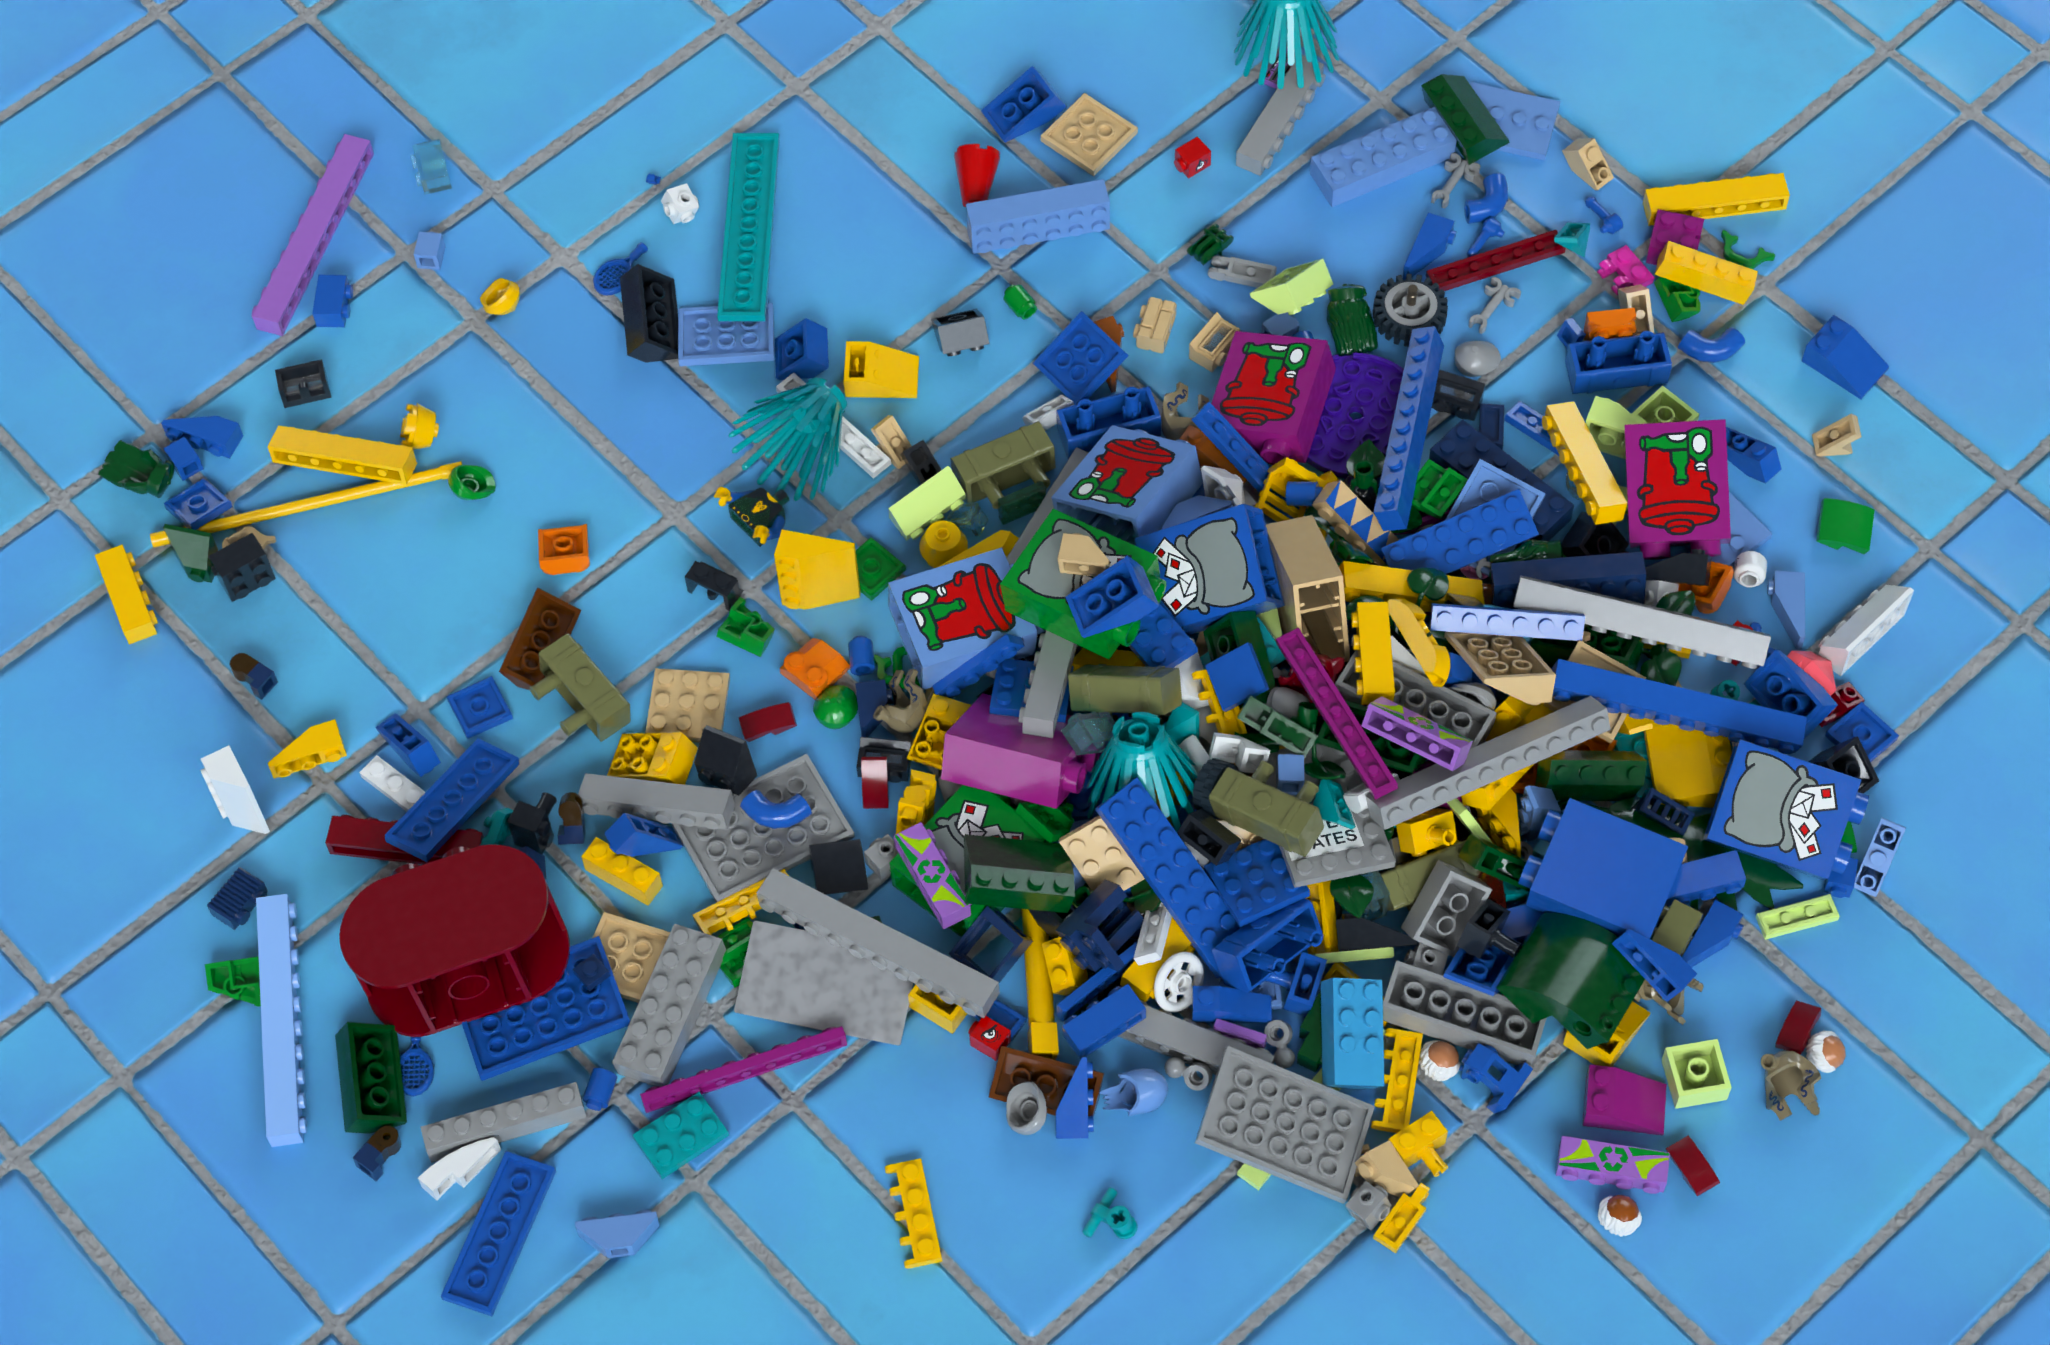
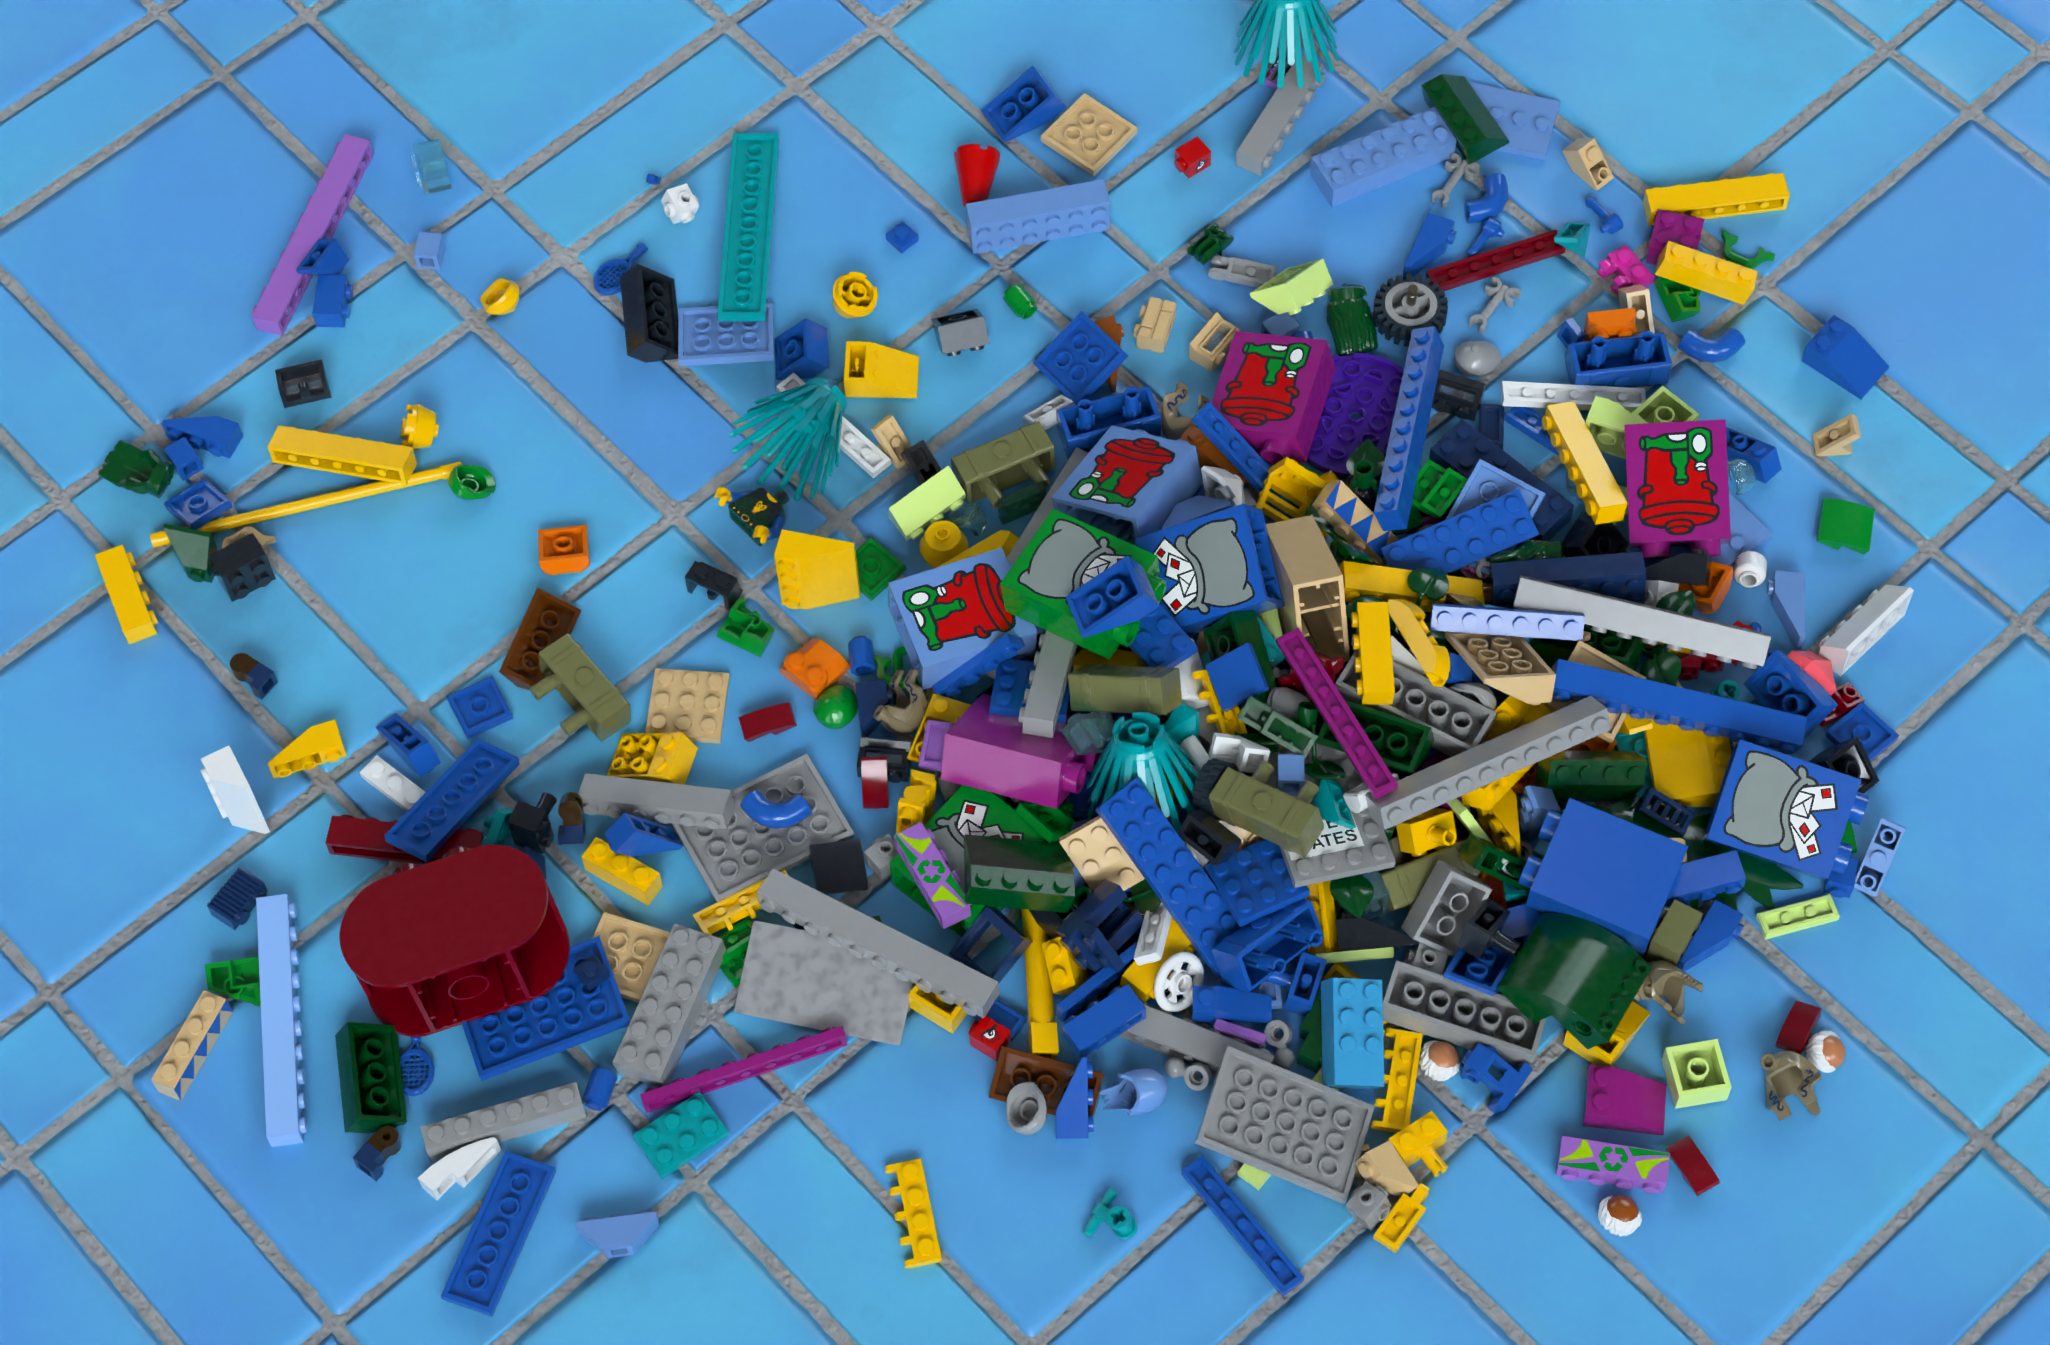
(192, 1045): none -> tan brick
(324, 259): none -> blue slope
(724, 761): black slope -> none
(854, 295): none -> yellow cone
(902, 237): none -> blue plate
(933, 745): none -> medium lavender tile
(1081, 556): tan slope -> none
(1242, 1226): none -> blue plate
(1302, 493): blue brick -> none
(1417, 733): medium lavender brick -> none
(1543, 394): none -> white plate
(1657, 964): blue slope -> none
(1693, 664): none -> dark red slope
(1741, 475): none -> clear light blue hair

